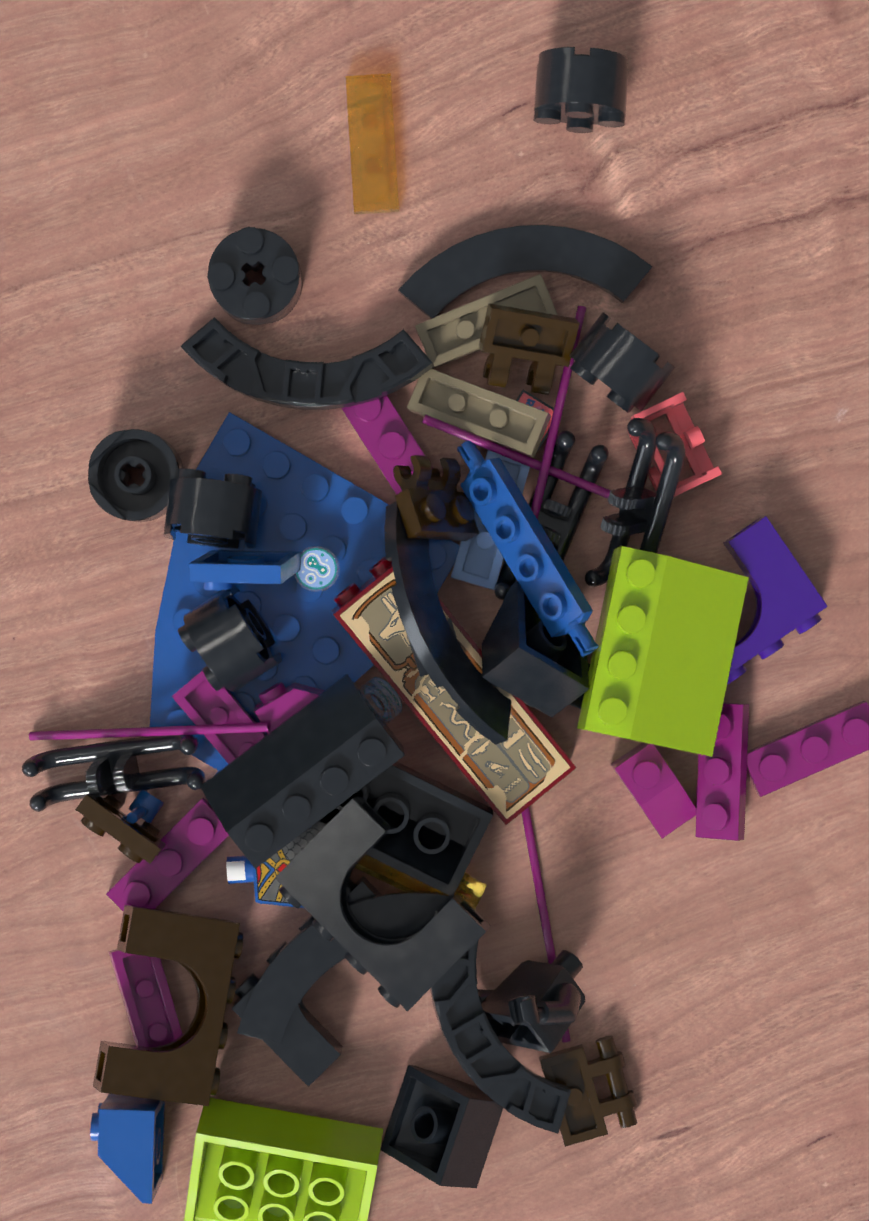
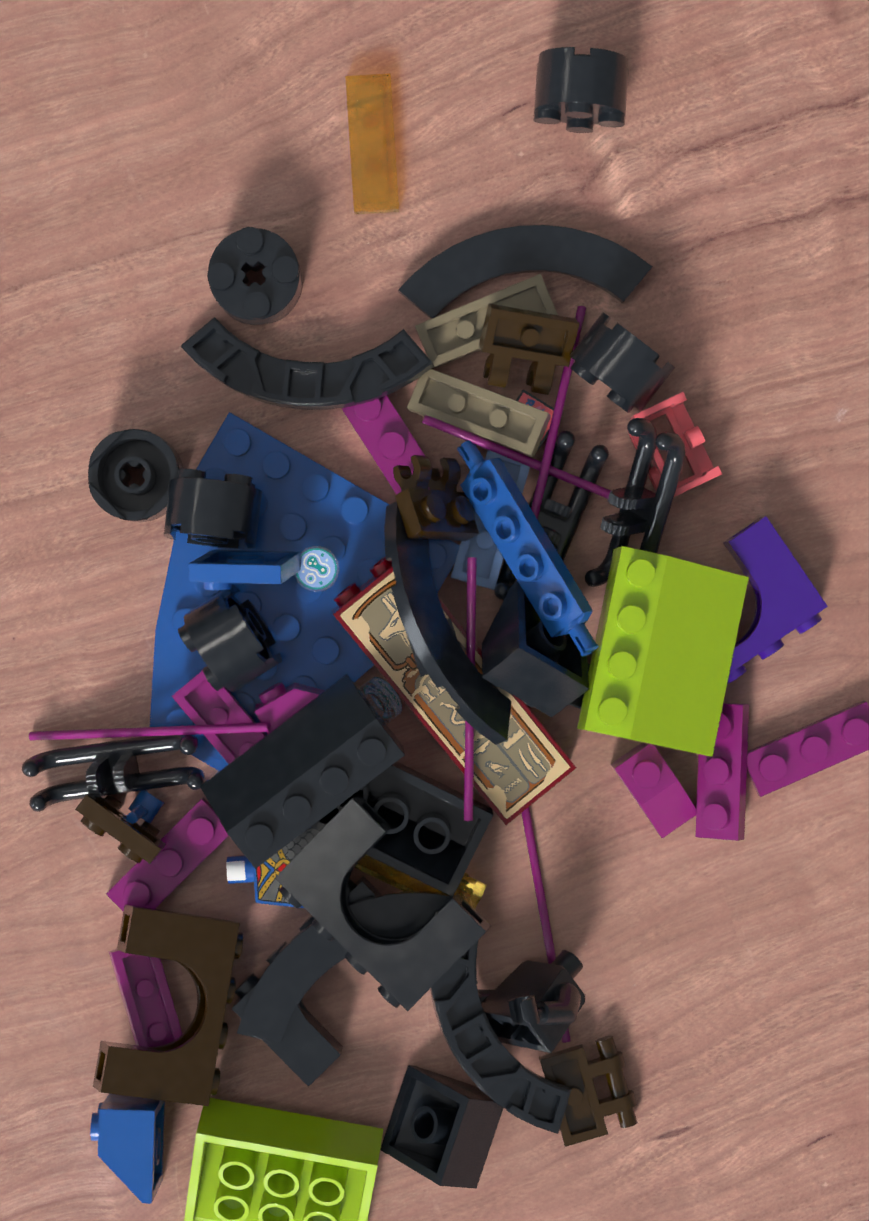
(470, 652): none -> magenta axle

